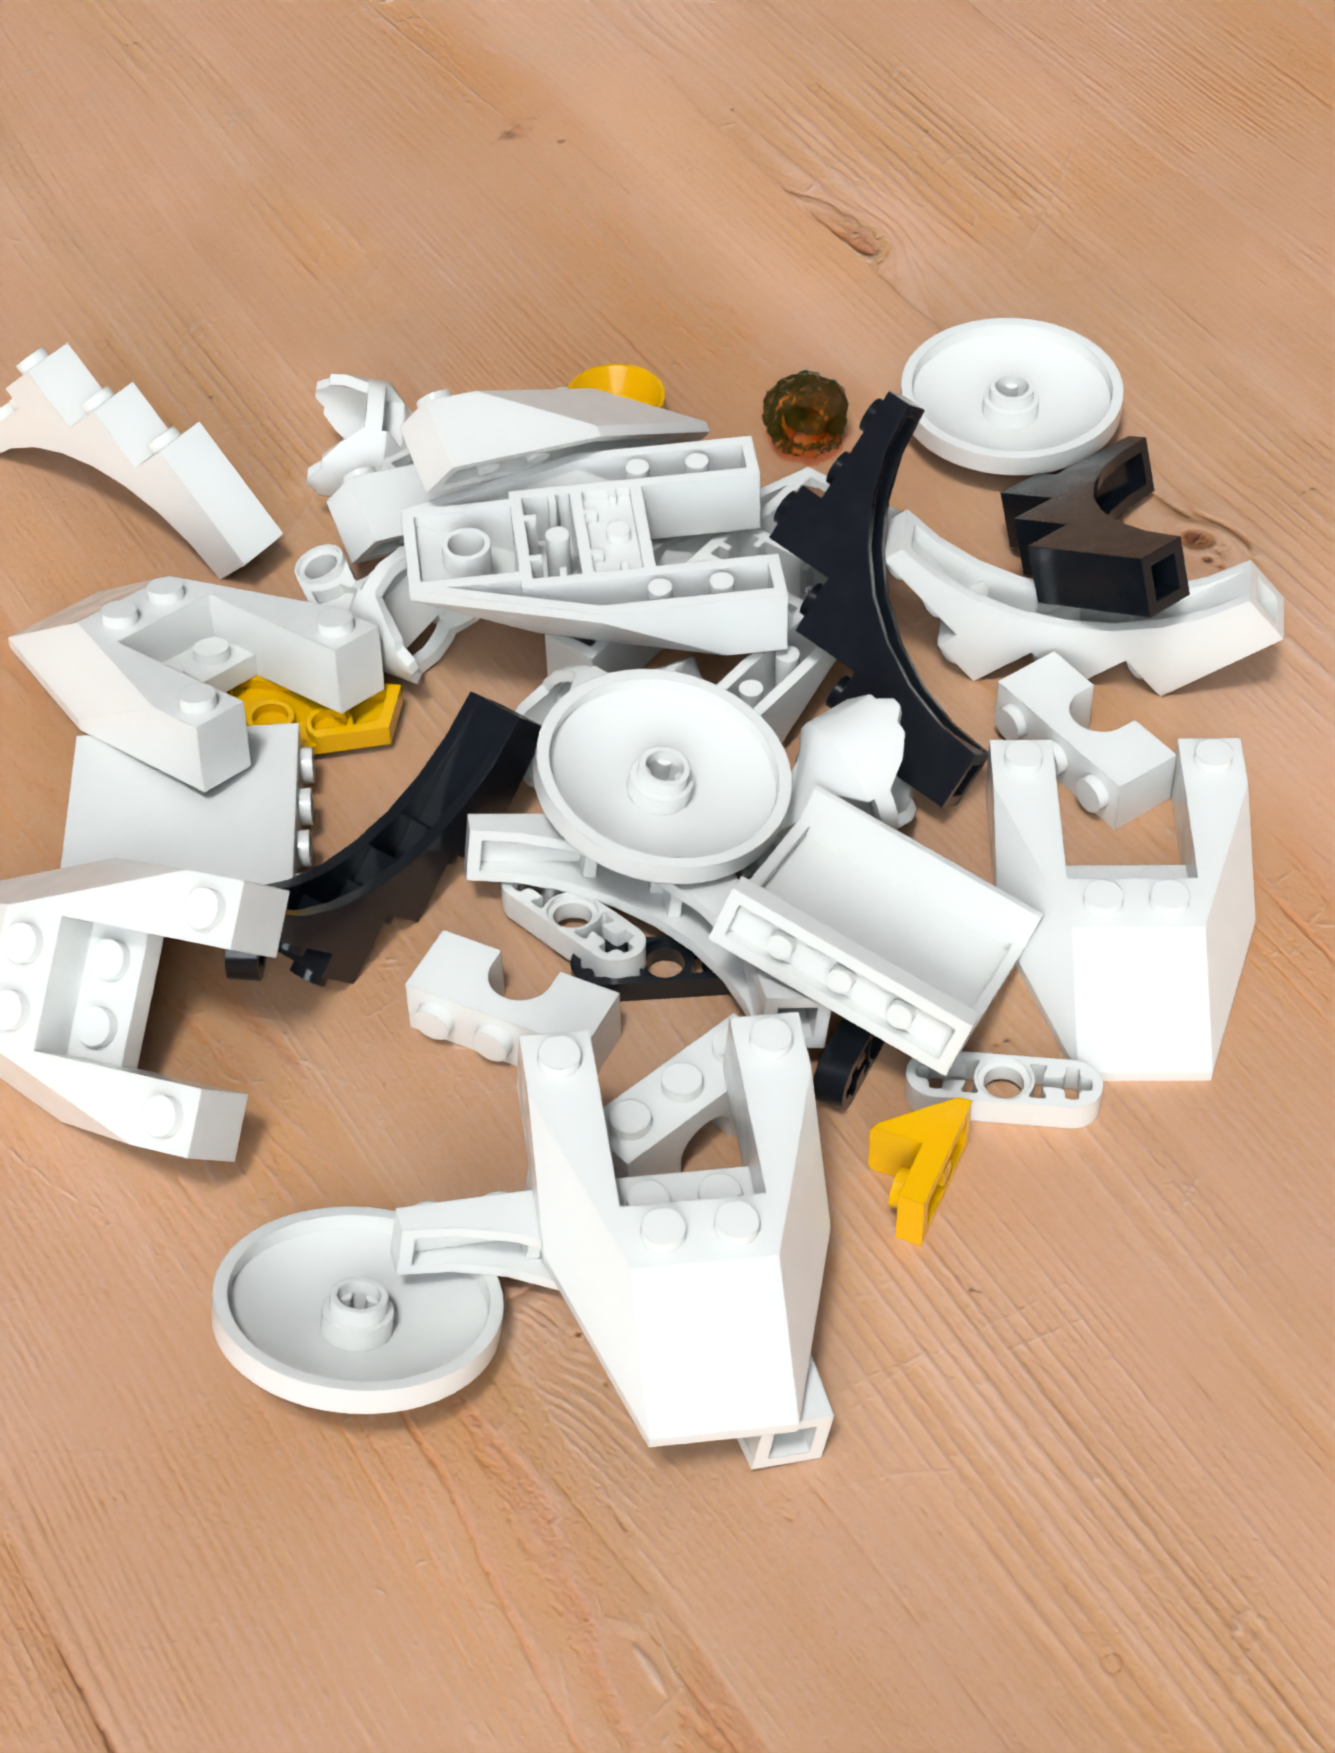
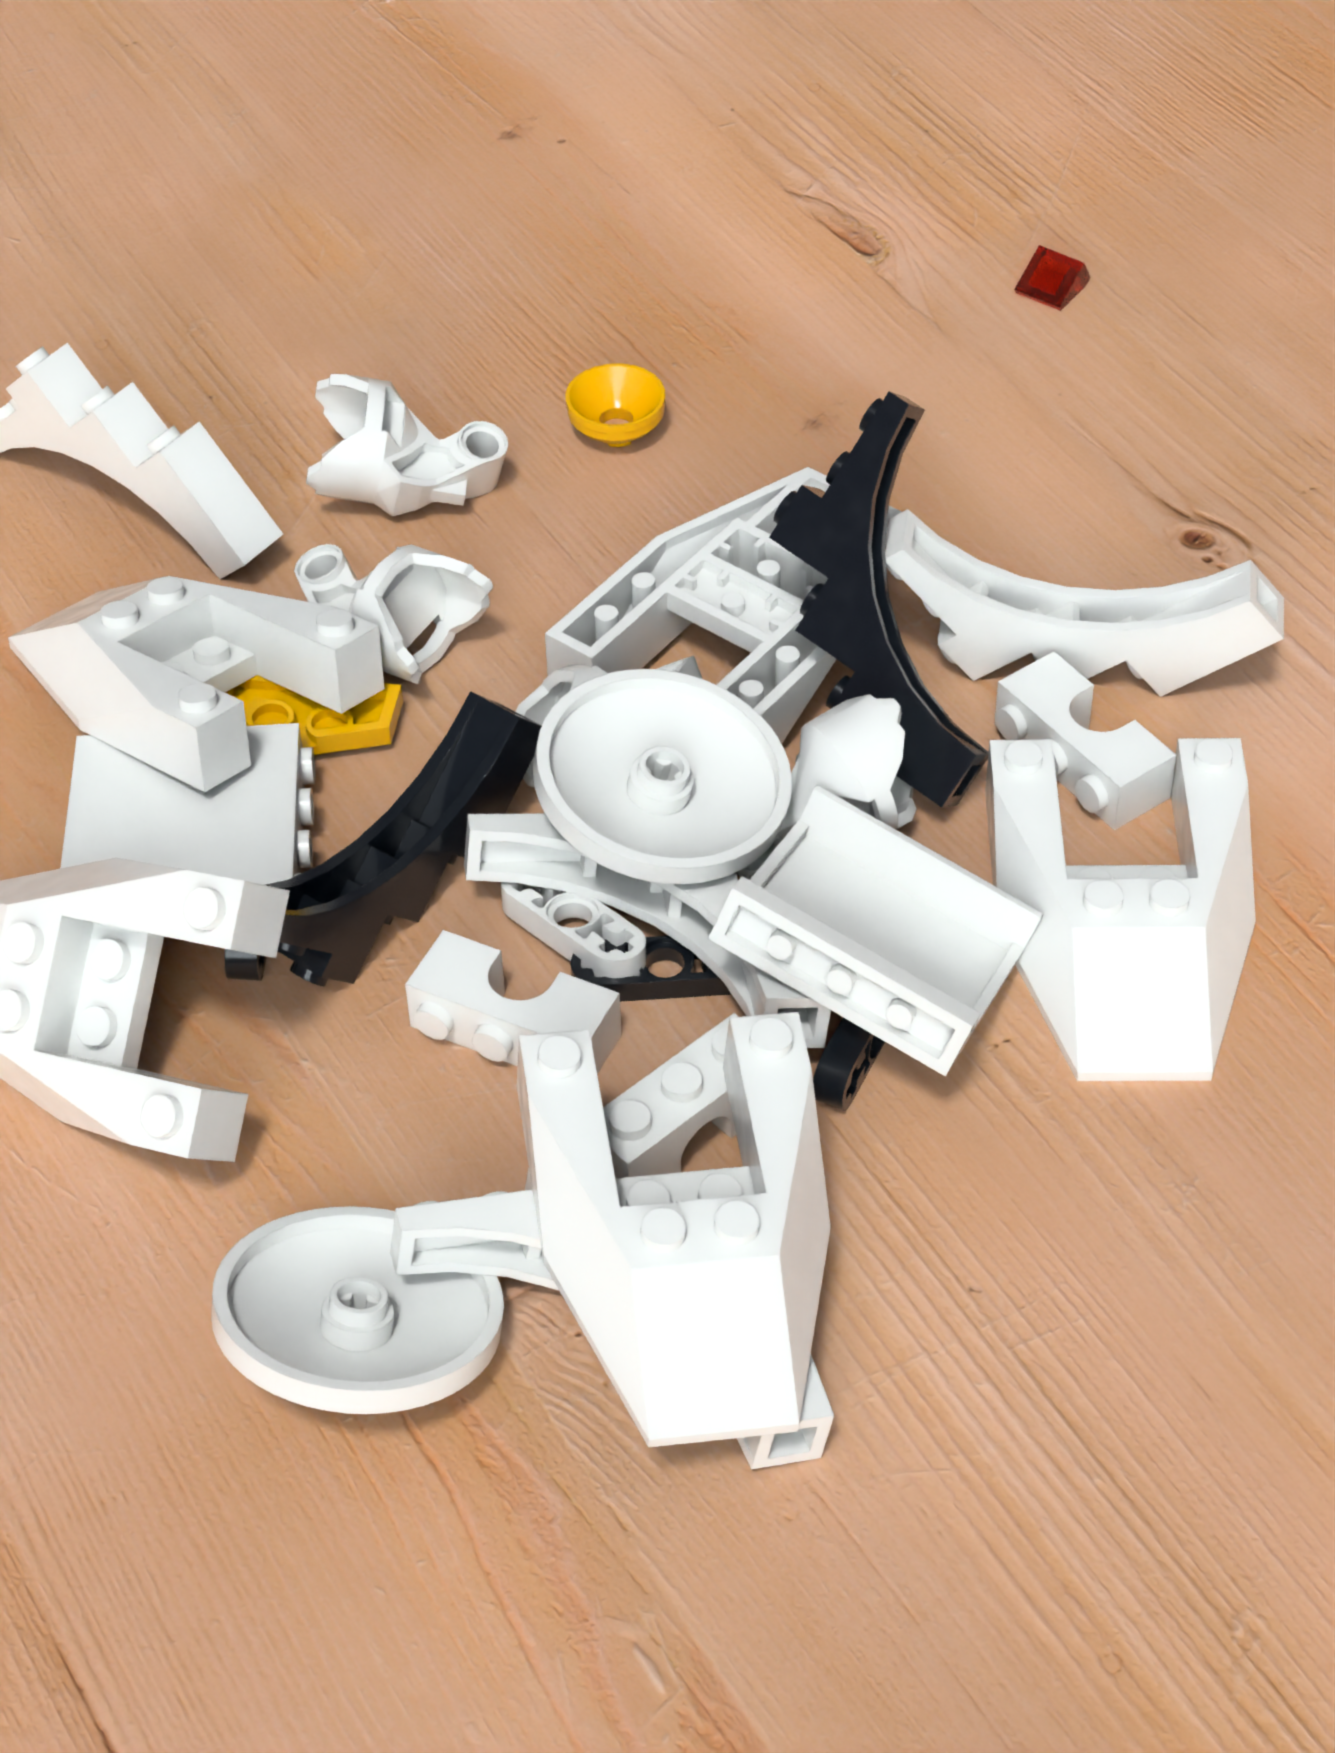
(484, 437): white wedge -> none
(575, 555): white wedge -> none
(805, 414): clear orange piece -> none
(922, 1156): yellow slope -> none
(1013, 396): white dish -> none
(1025, 1071): white beam -> none
(1052, 278): none -> clear red slope
(1080, 549): black arch -> none

